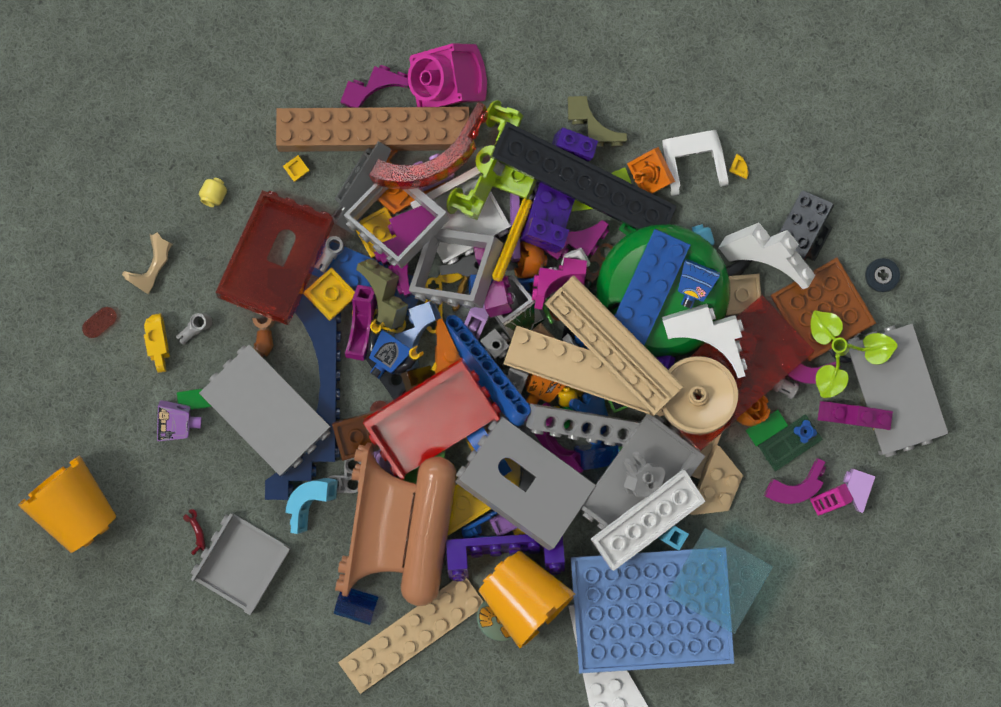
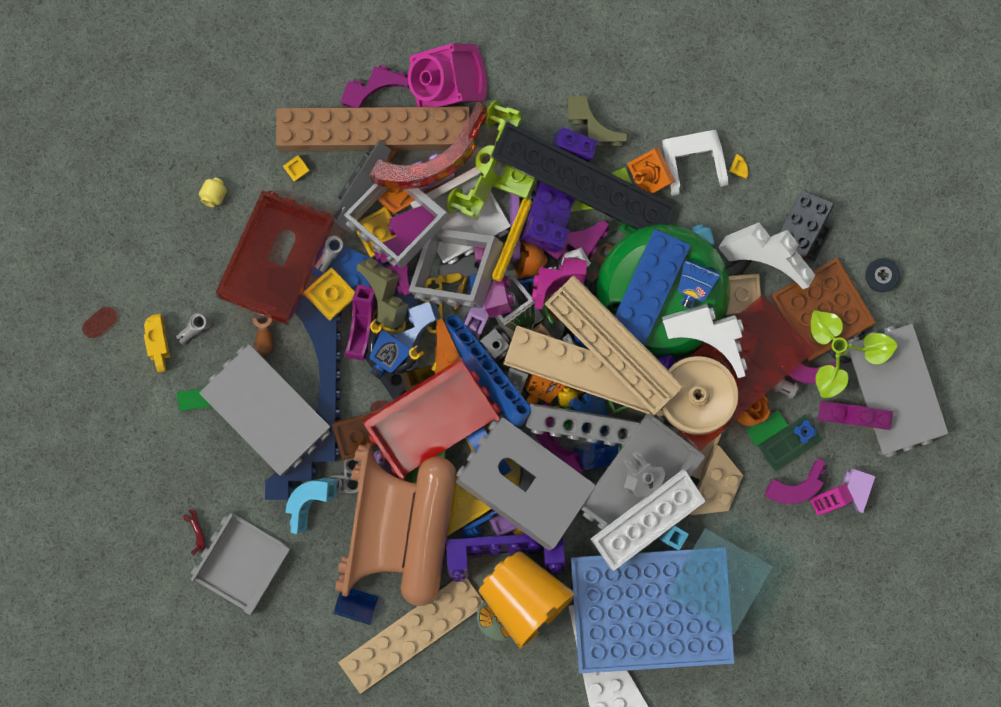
(70, 506): light orange cone -> none
(160, 256): tan animal -> none
(175, 421): medium lavender torso -> none

